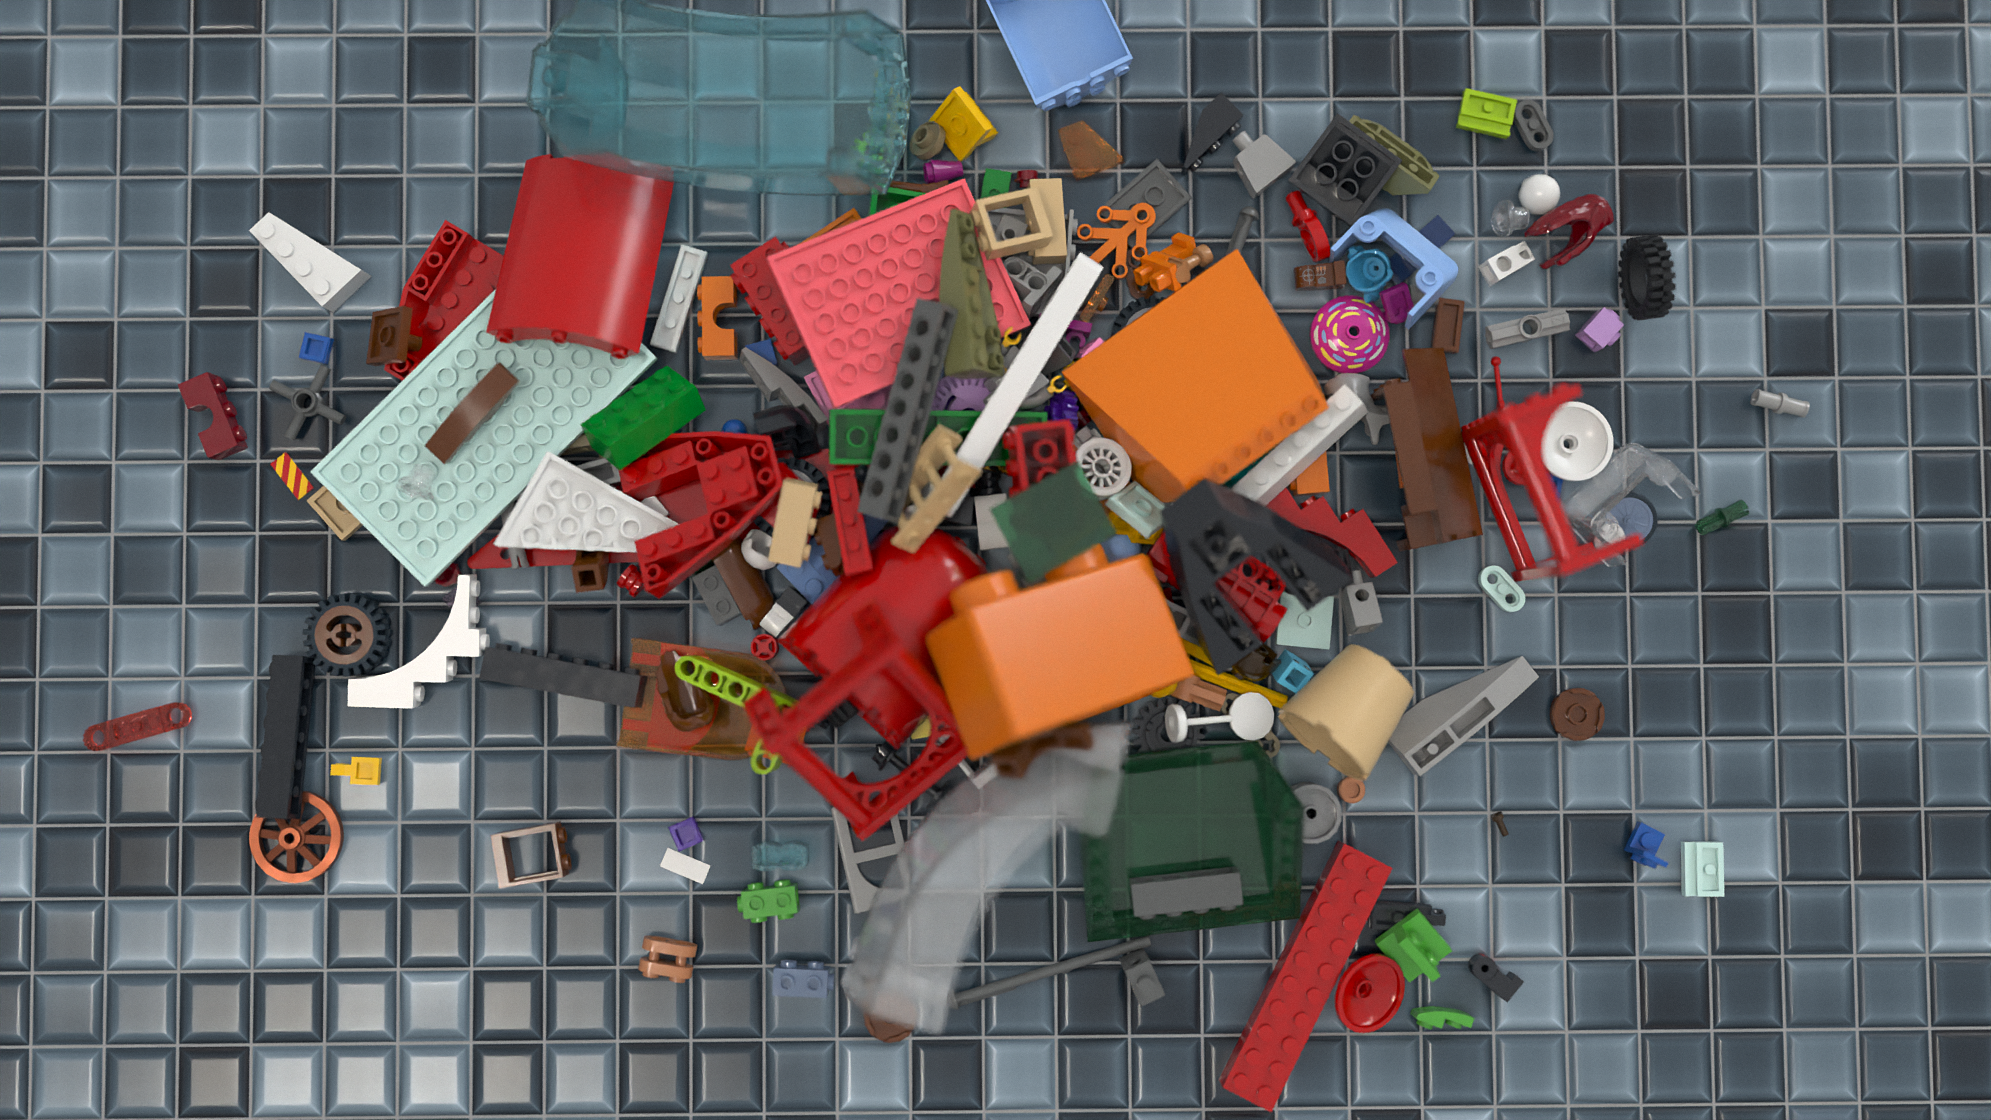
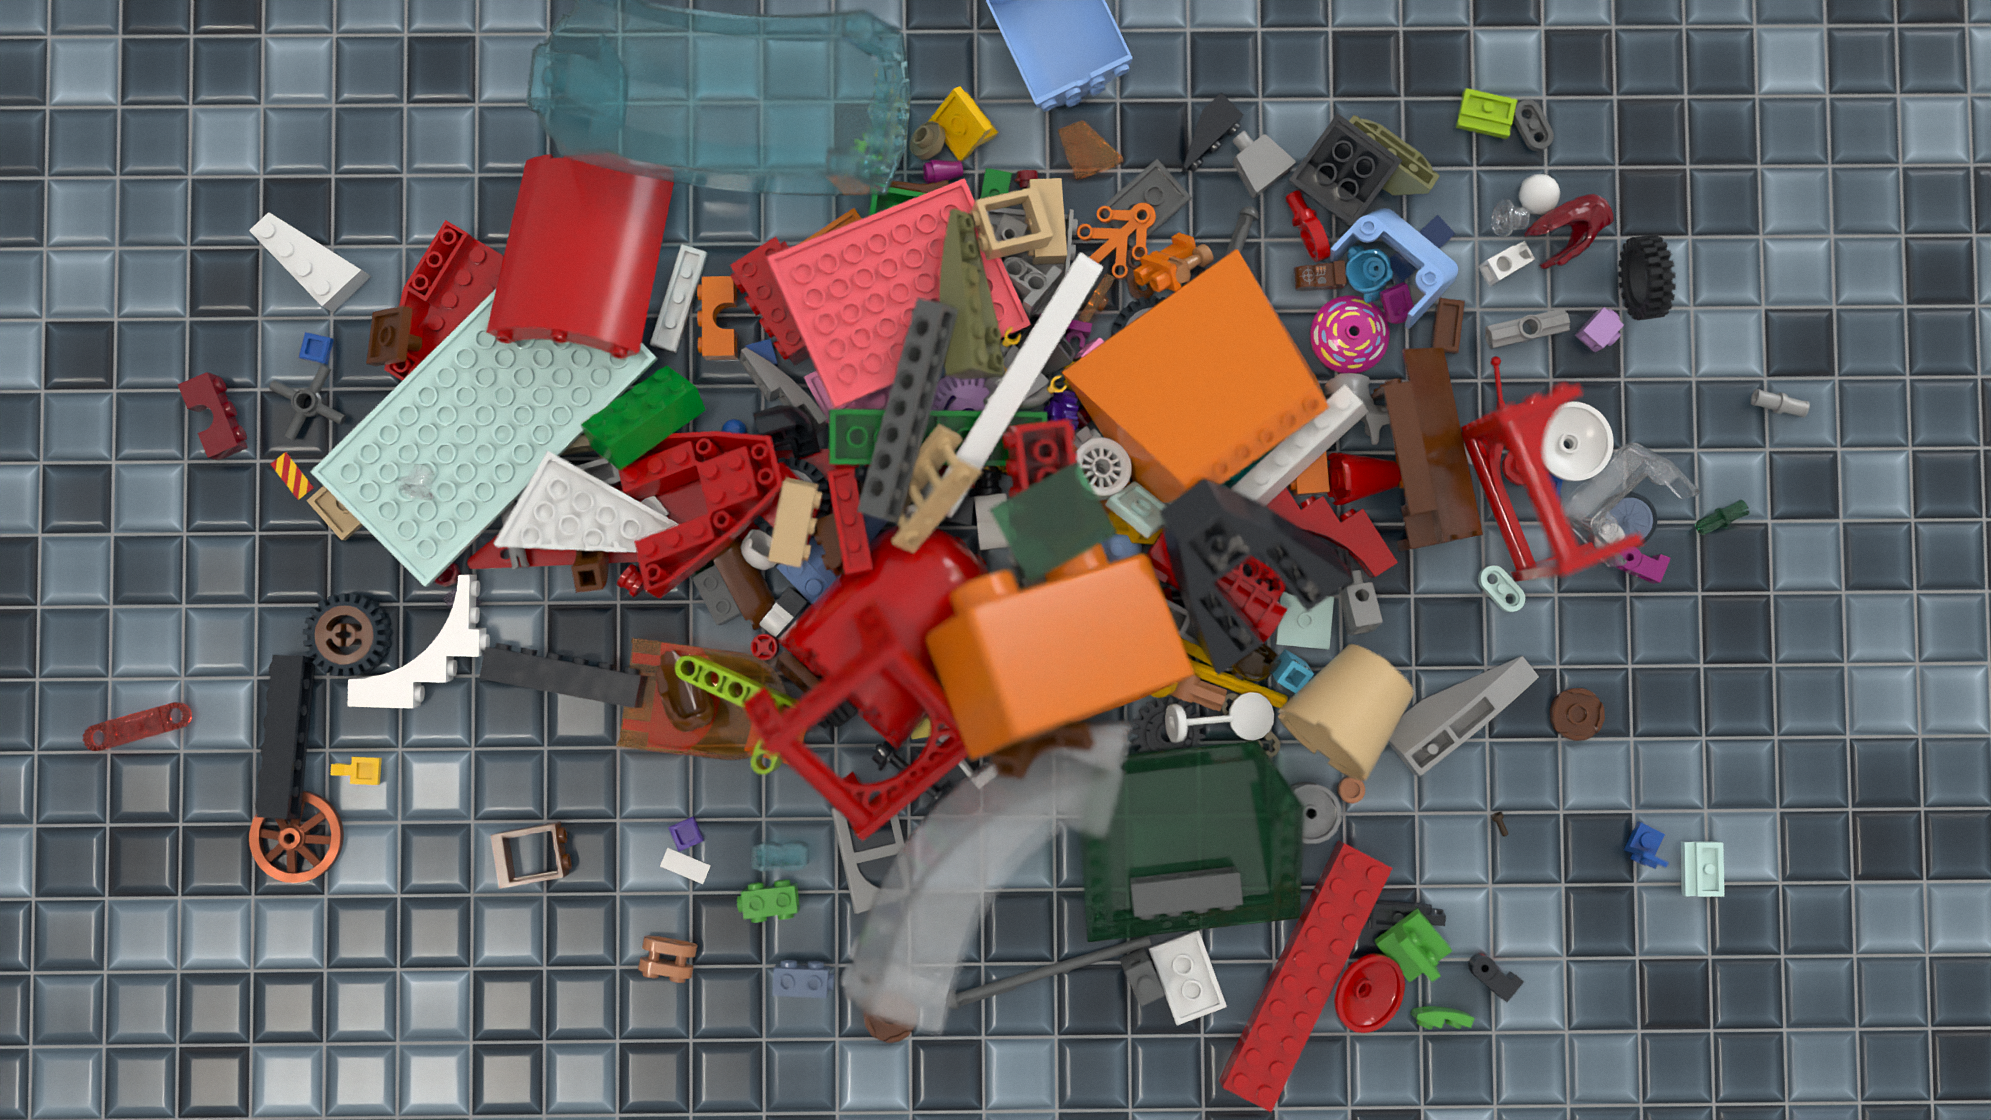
(472, 412): reddish brown slope -> none
(796, 672): none -> reddish brown tile
(1187, 977): none -> white tile
(1359, 476): none -> red cone
(1644, 567): none -> magenta leg

